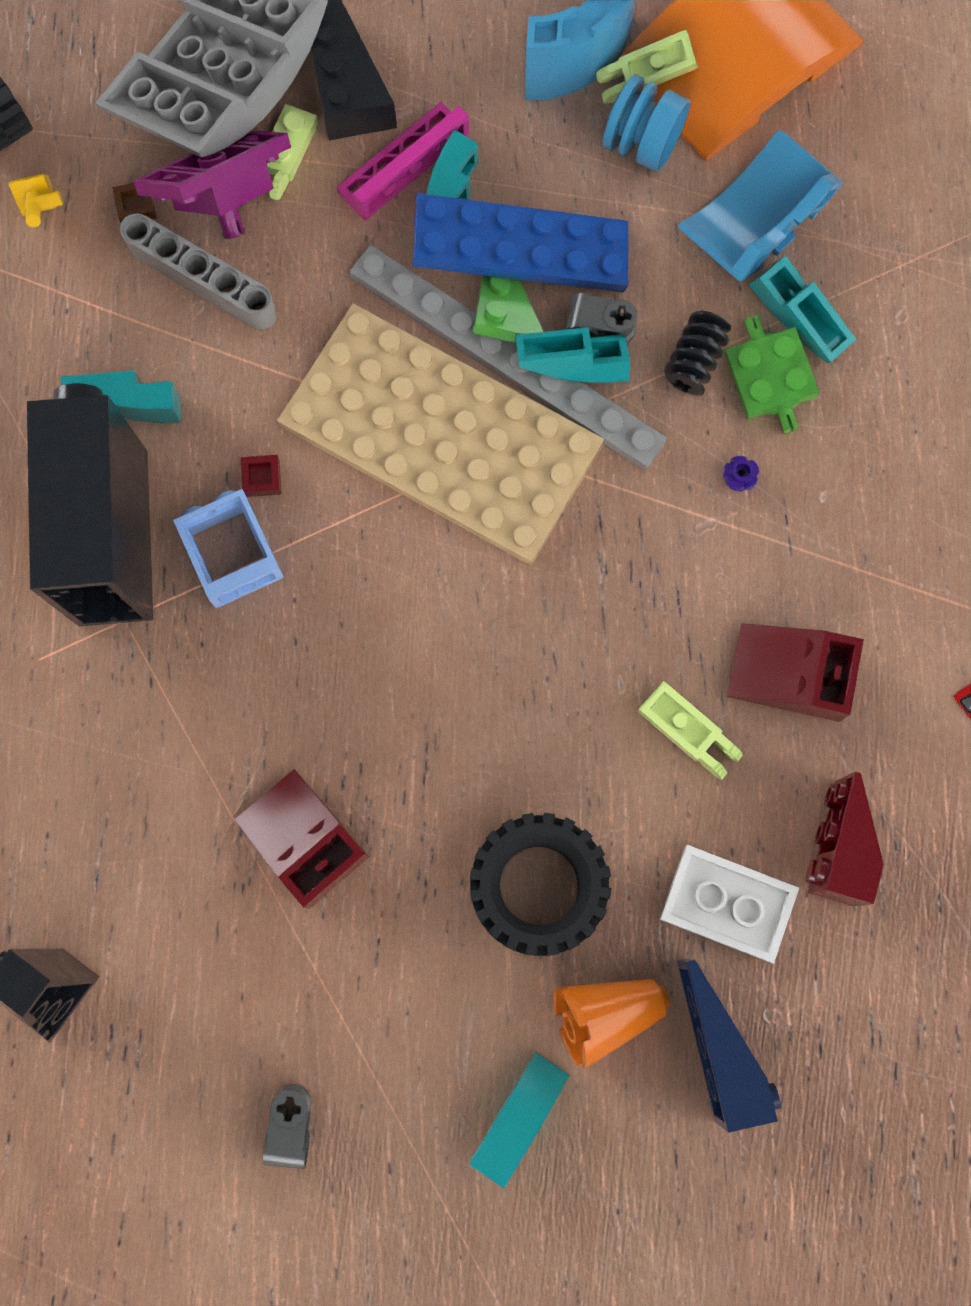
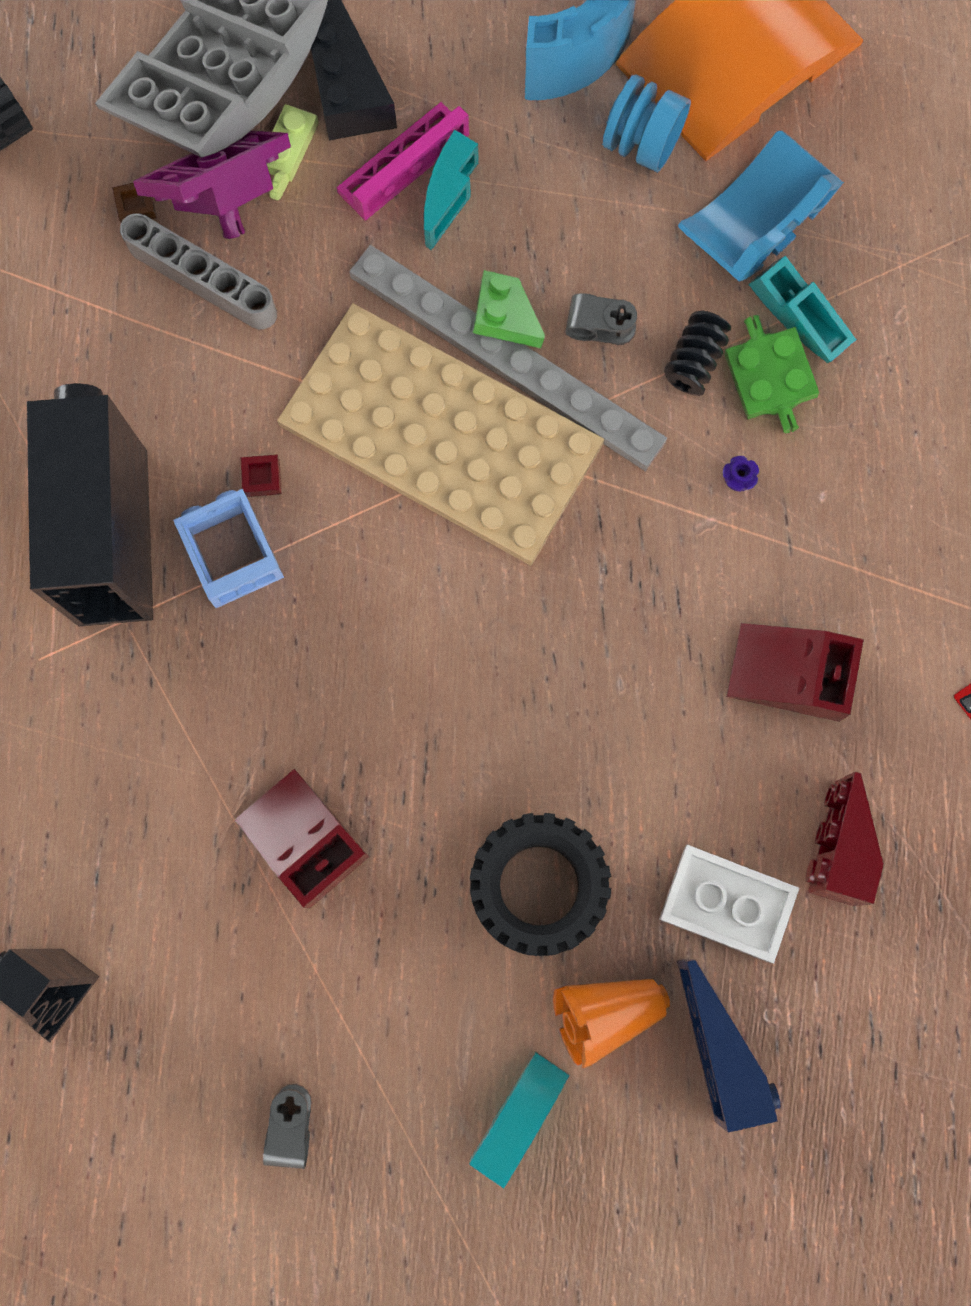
(33, 196): yellow arm -> none
(135, 400): teal slope -> none
(520, 243): blue plate -> none
(575, 355): teal slope -> none
(654, 63): yellowish green hinge -> none
(688, 728): yellowish green hinge -> none

